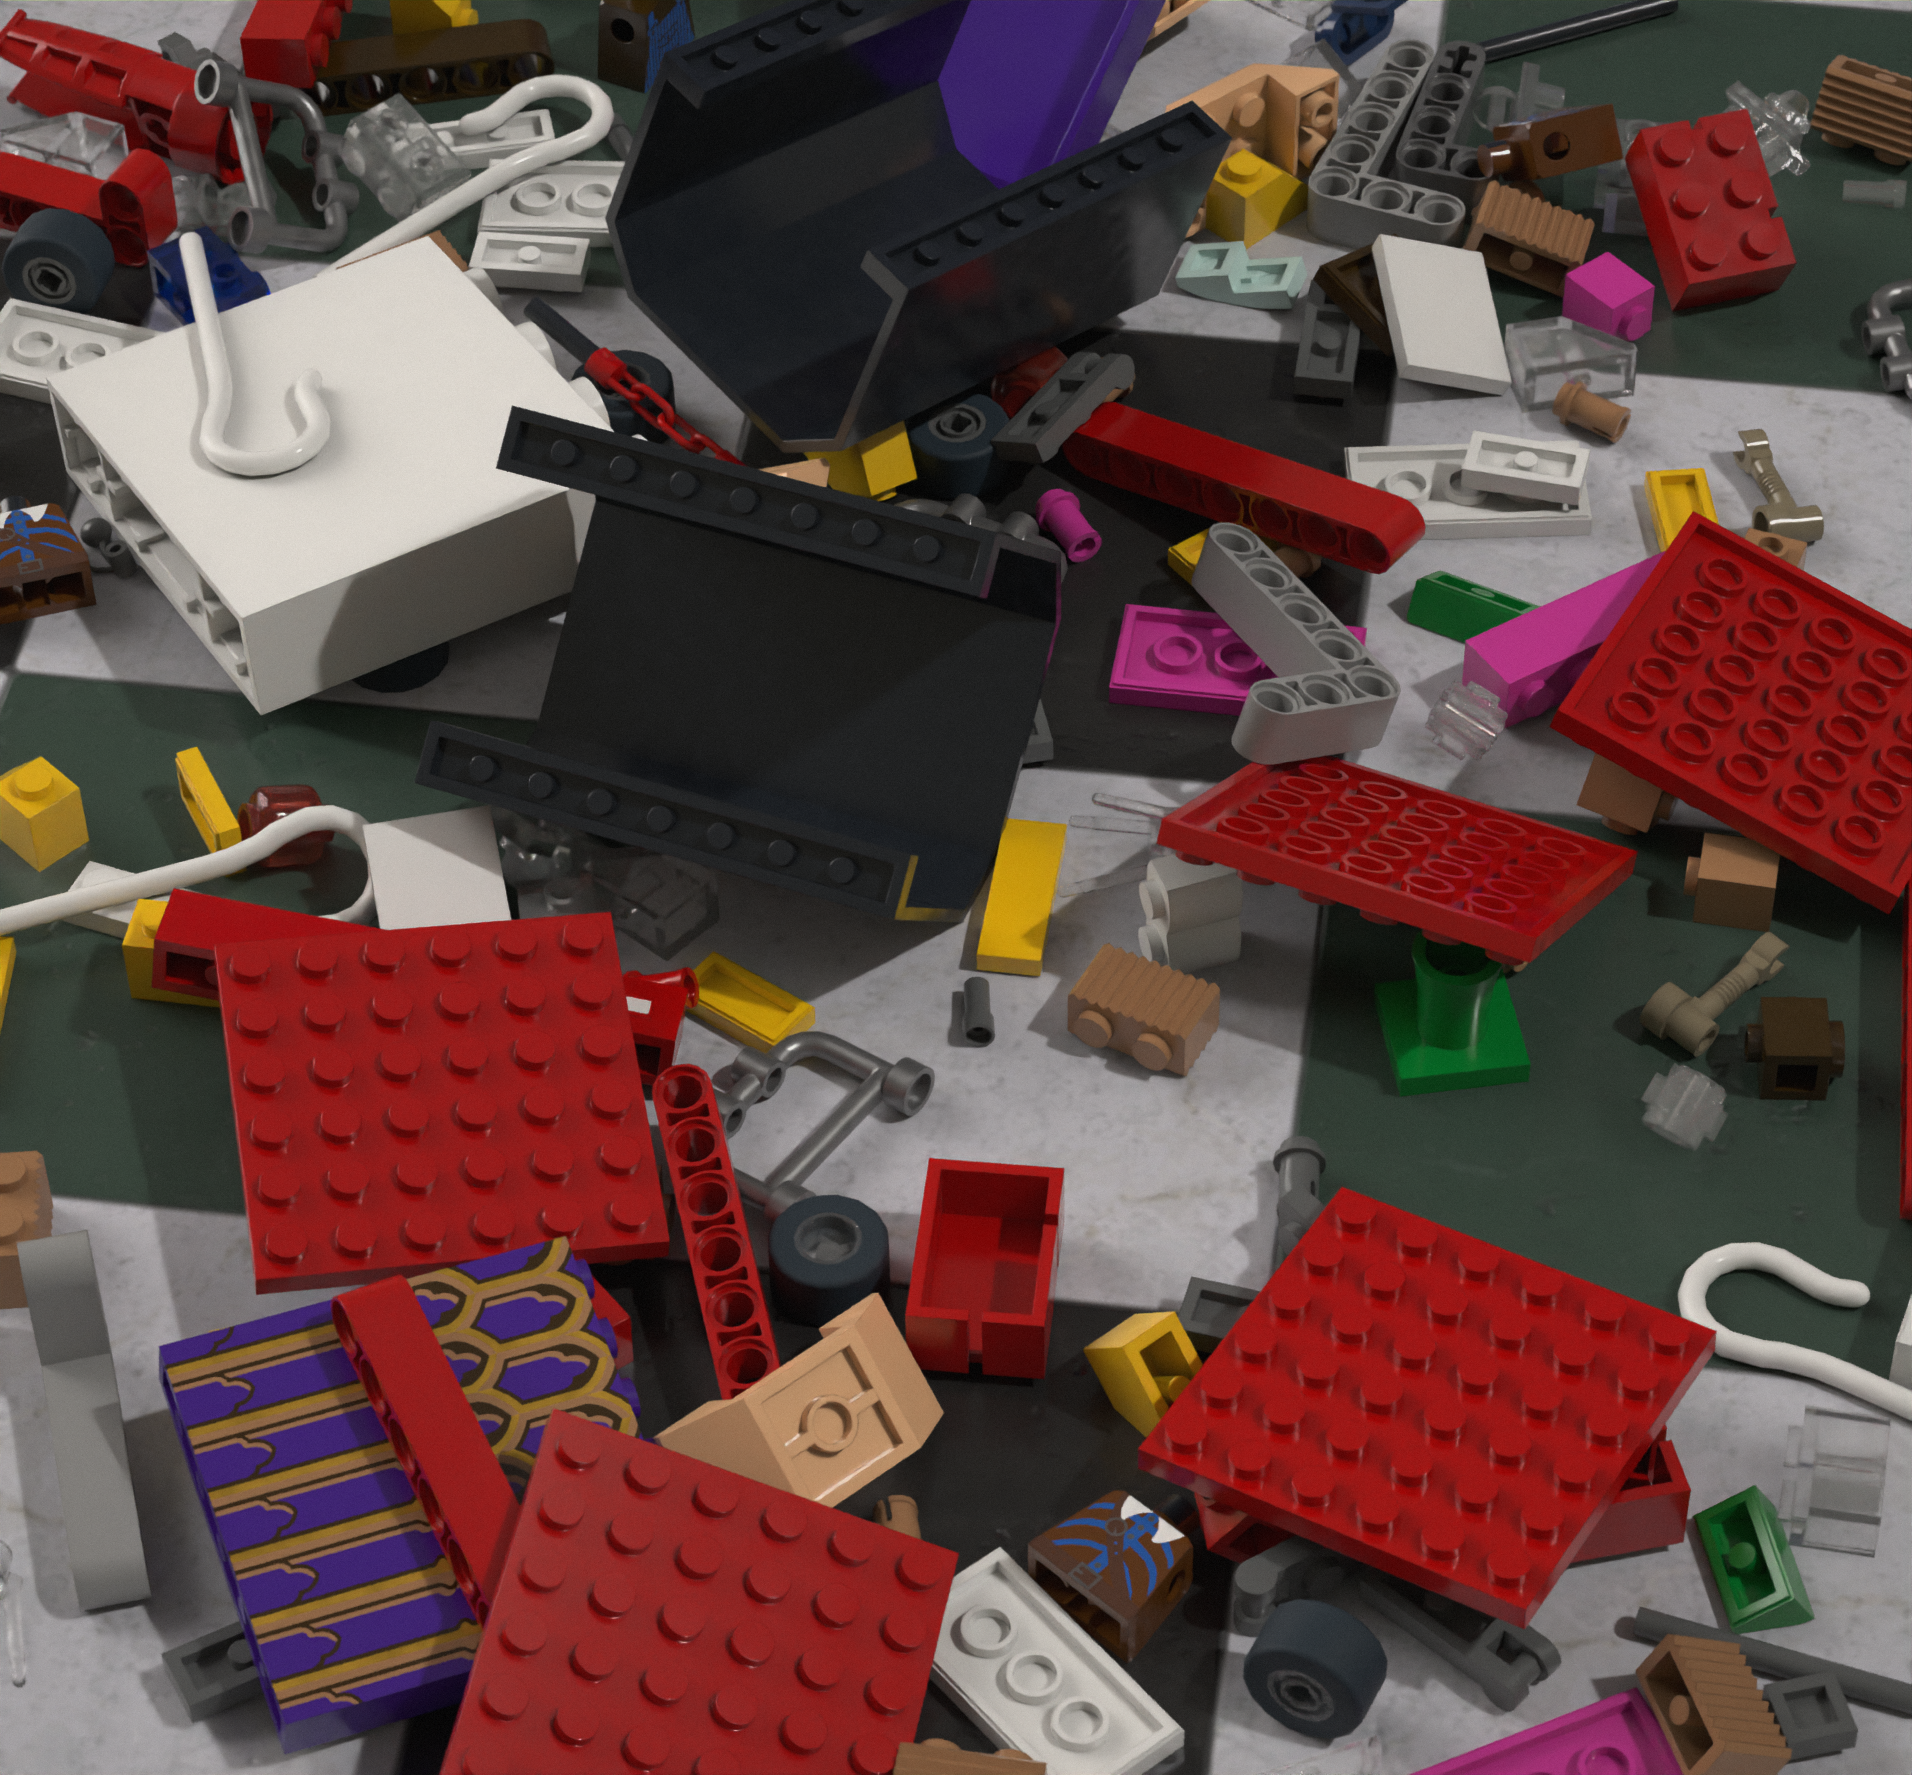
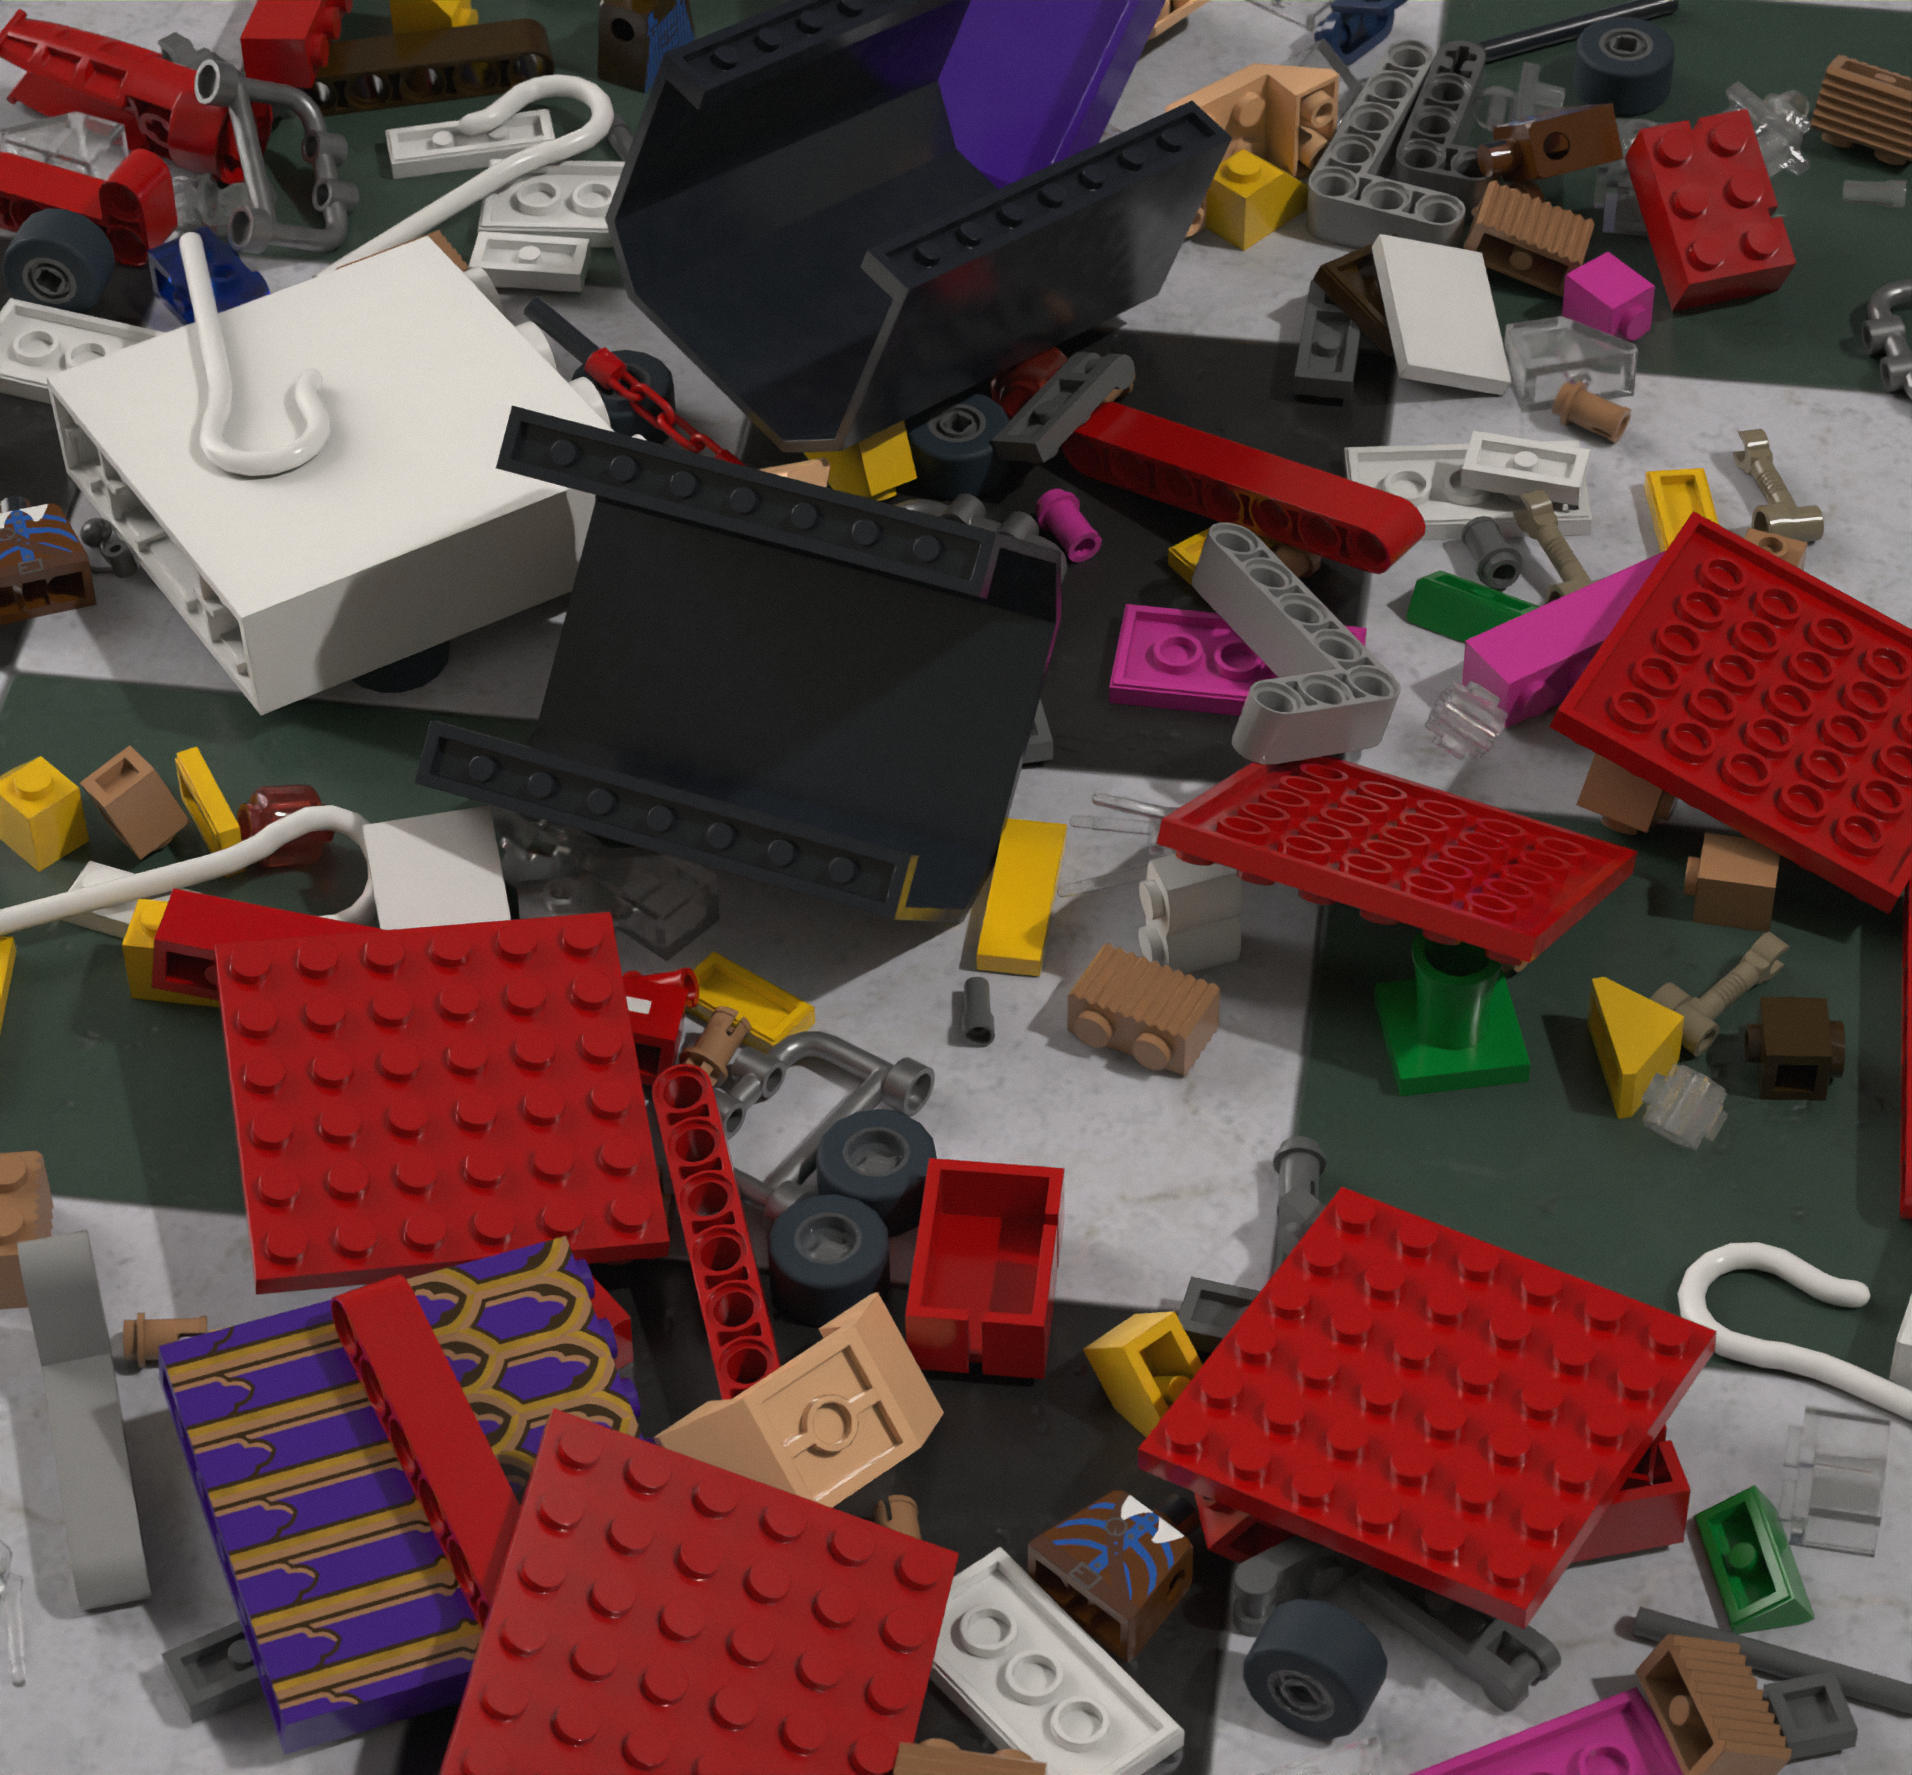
(135, 802): none -> medium nougat brick
(145, 1336): none -> medium nougat pin
(400, 158): clear brick -> none
(717, 1044): none -> medium nougat axle
(878, 1161): none -> black wheel
(1230, 277): light aqua slope -> none
(1496, 561): none -> dark grey pin
(1542, 525): none -> dark tan brick
(1624, 65): none -> black wheel
(1631, 1041): none -> yellow slope

